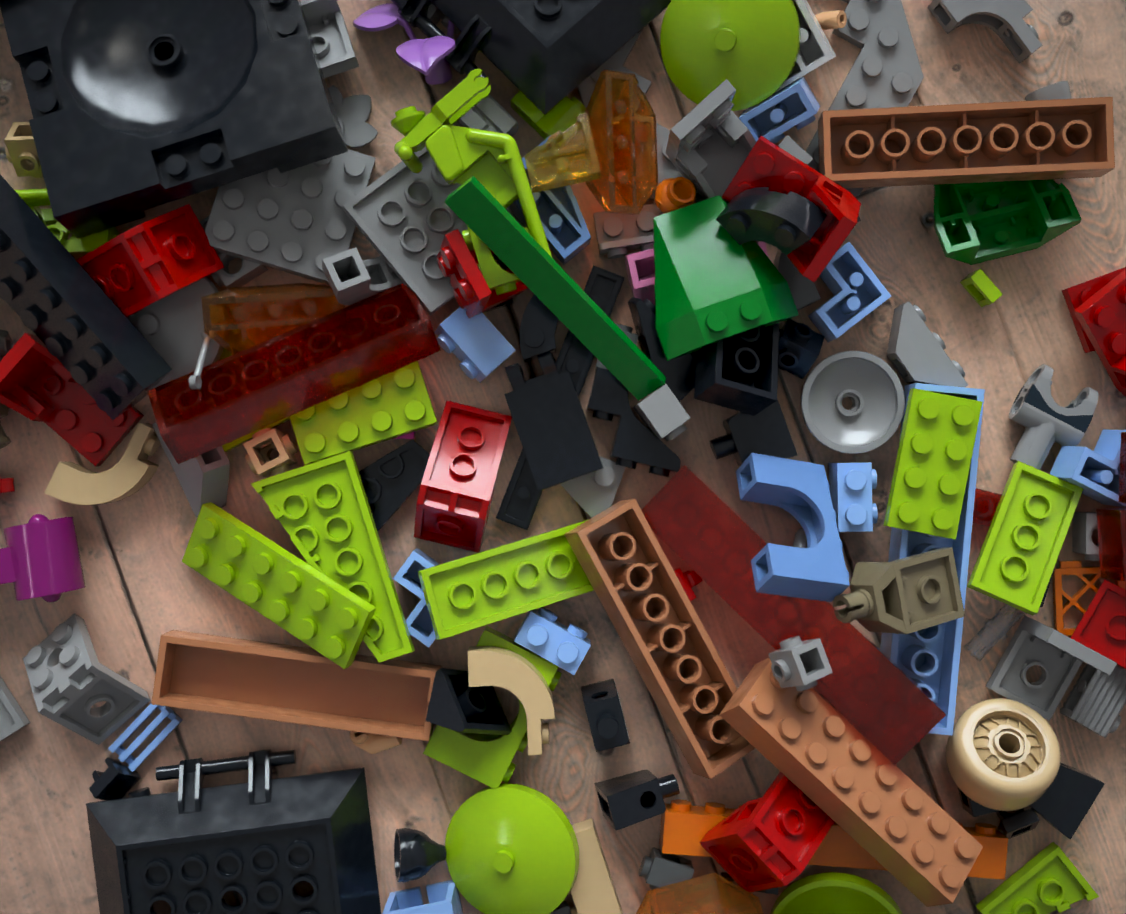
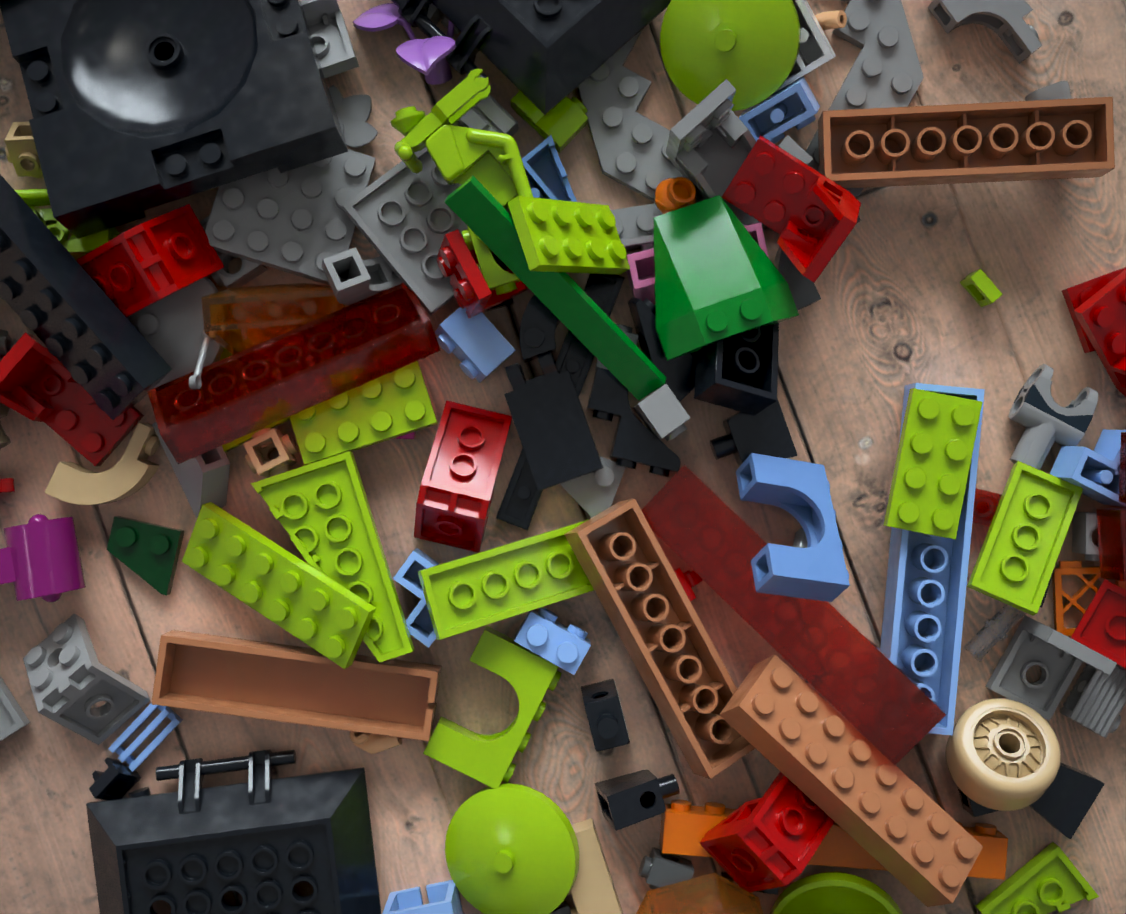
(147, 550): none -> dark green wing
(393, 480): black wing -> none
(415, 854): black helmet -> none
(465, 707): black slope -> none
(515, 673): tan arch -> none
(564, 158): clear yellow wing -> none
(568, 236): none -> lime plate
(624, 143): clear orange wedge -> none
(771, 218): black brick -> none
(798, 348): black brick -> none
(800, 663): light grey brick -> none
(852, 496): light blue brick -> none
(855, 293): light blue brick -> none
(875, 399): light grey dish -> none
(903, 593): dark tan plate -> none
(918, 352): light grey slope -> none
(1000, 217): green wedge -> none
(1018, 822): black tile -> none

